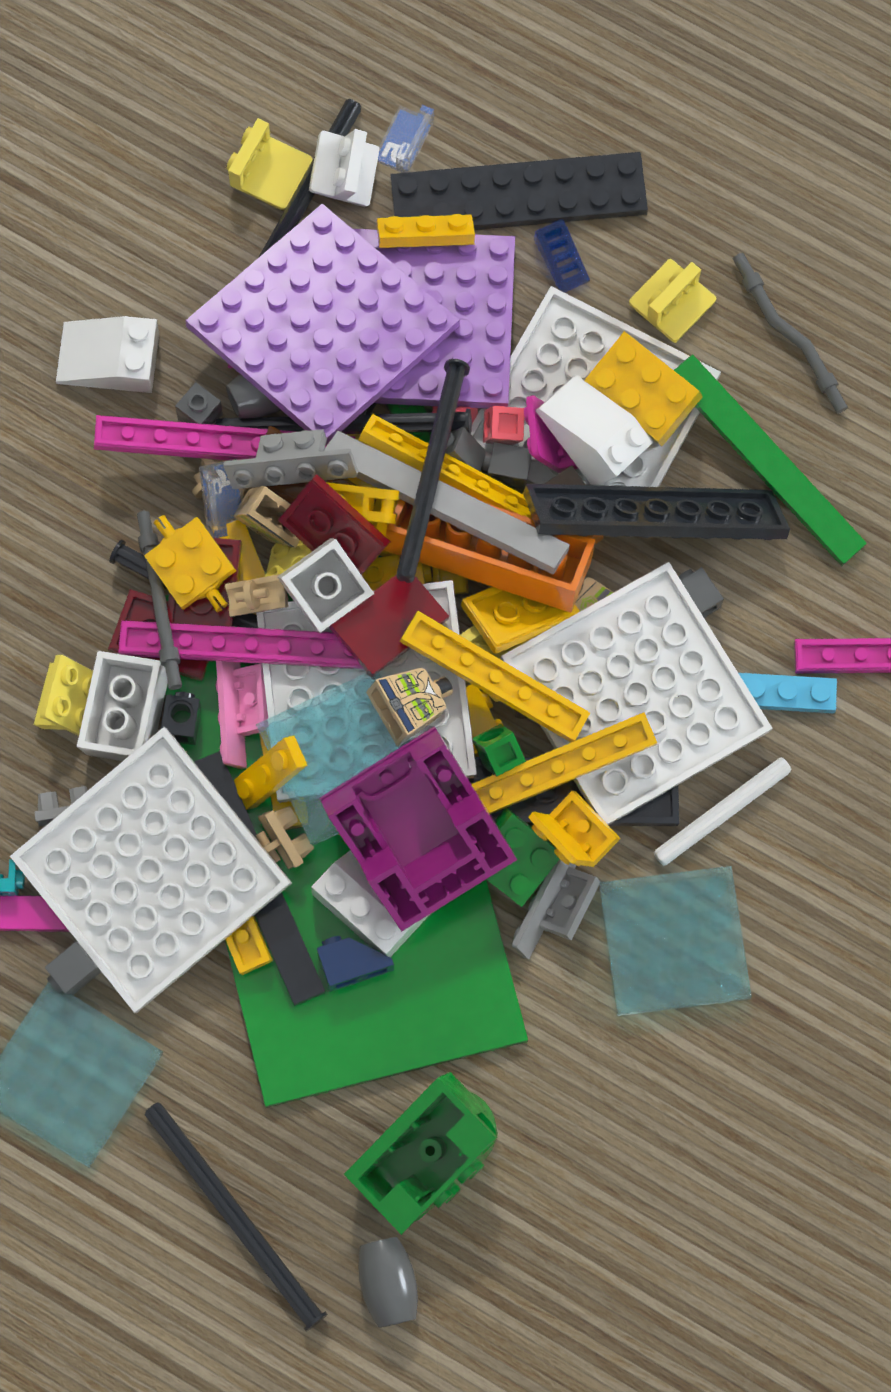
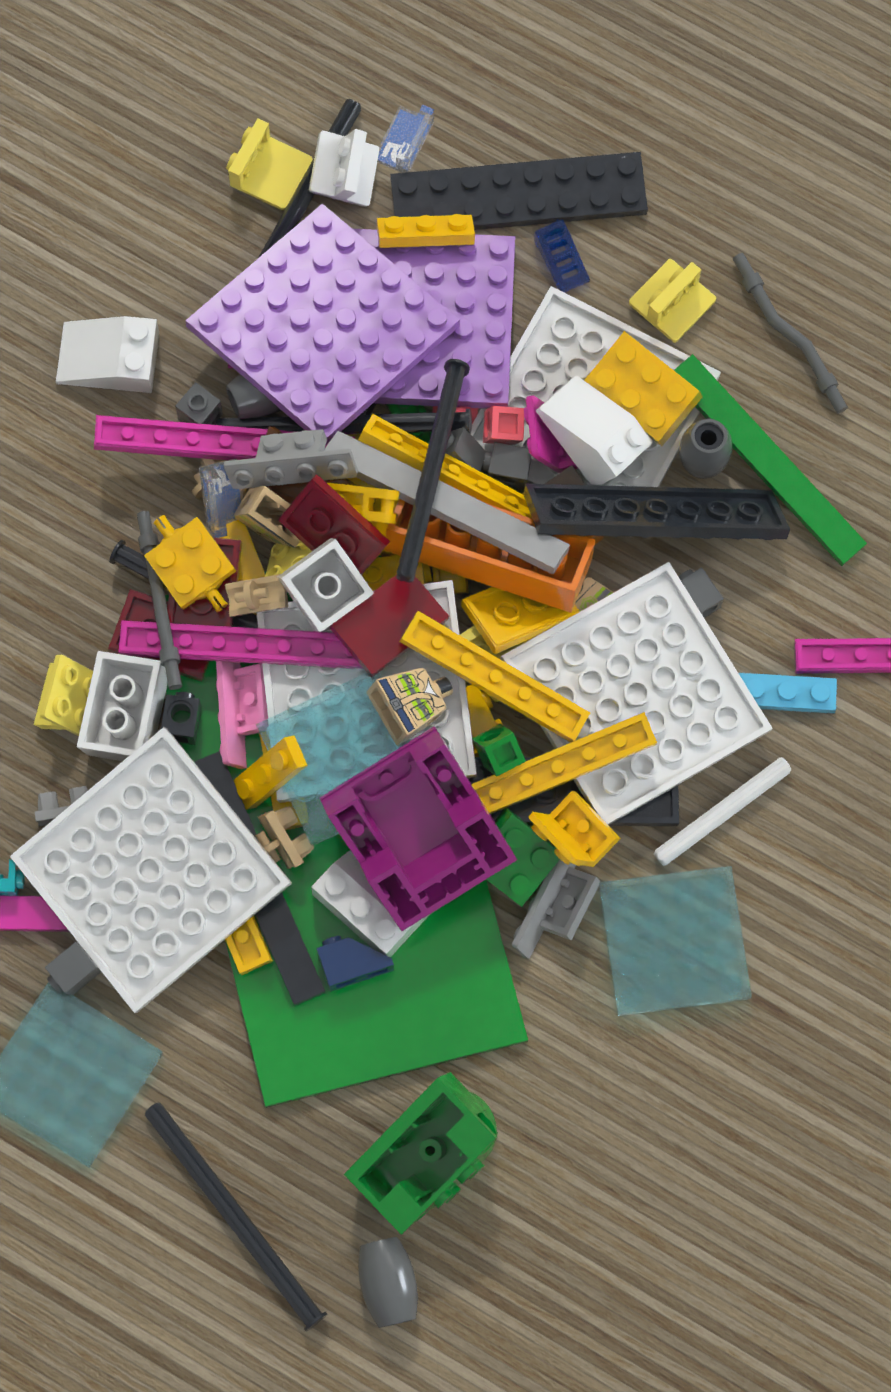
(705, 448): none -> dark grey piece

